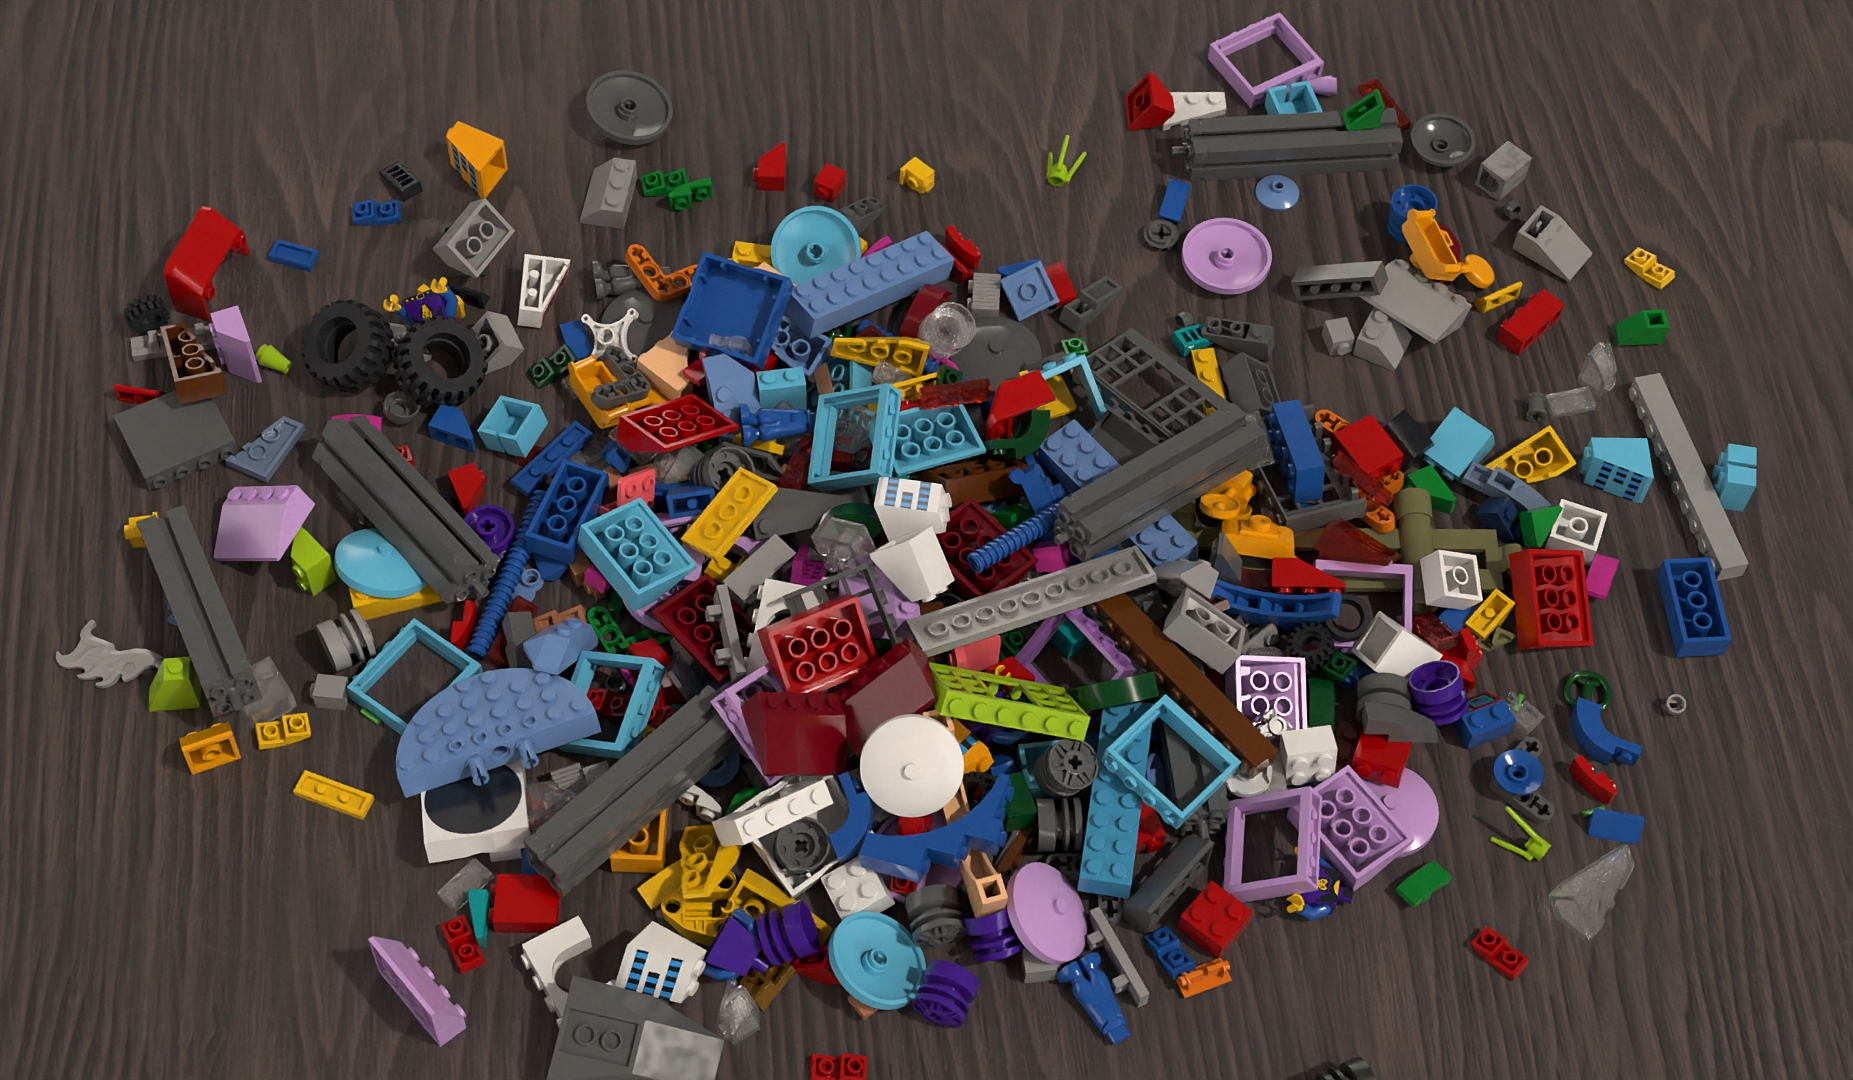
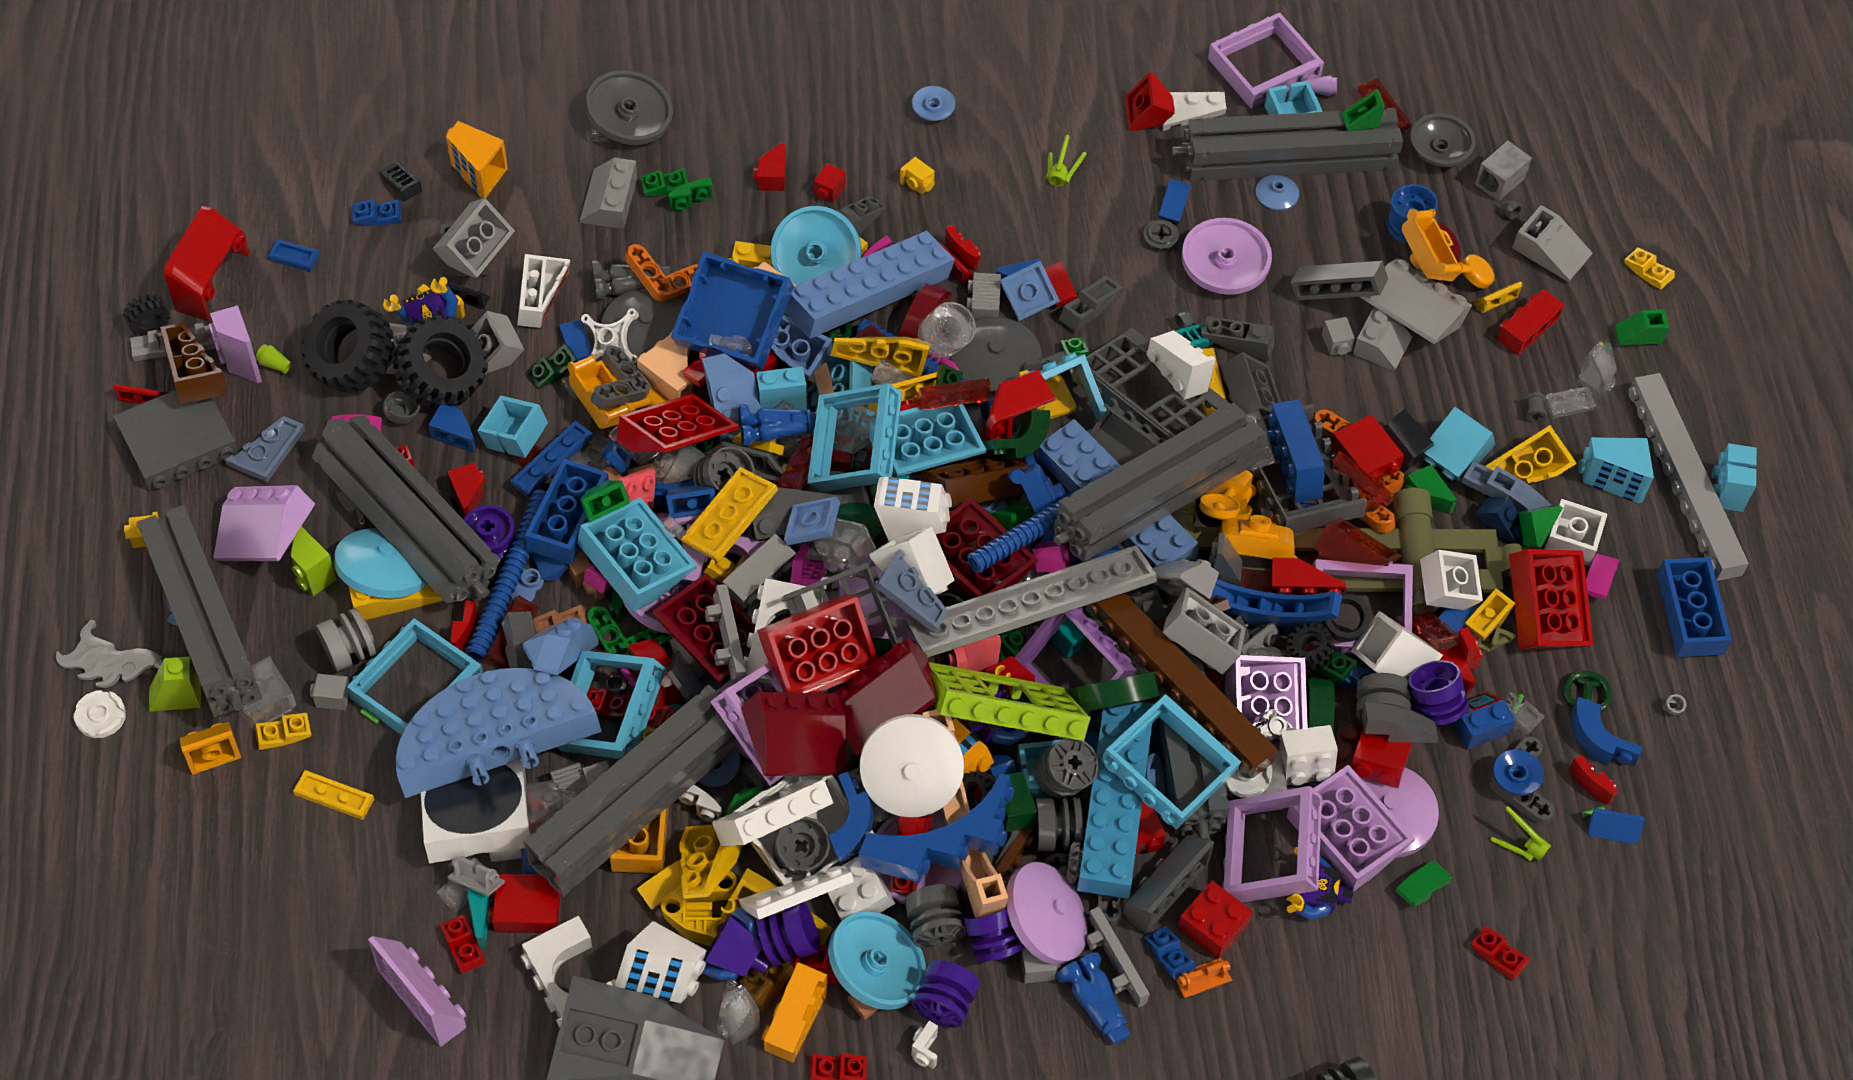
(99, 714): none -> white tile
(476, 878): none -> light grey hinge
(604, 499): none -> green slope
(673, 528): none -> clear plate
(791, 894): none -> white wing
(795, 1012): none -> light orange wedge
(812, 520): none -> medium blue tile
(907, 591): none -> sand blue wing
(923, 1040): none -> white bracket
(933, 103): none -> medium blue dish
(1074, 862): none -> dark grey gear
(1181, 364): none -> white wedge
(1588, 894): clear wedge -> none

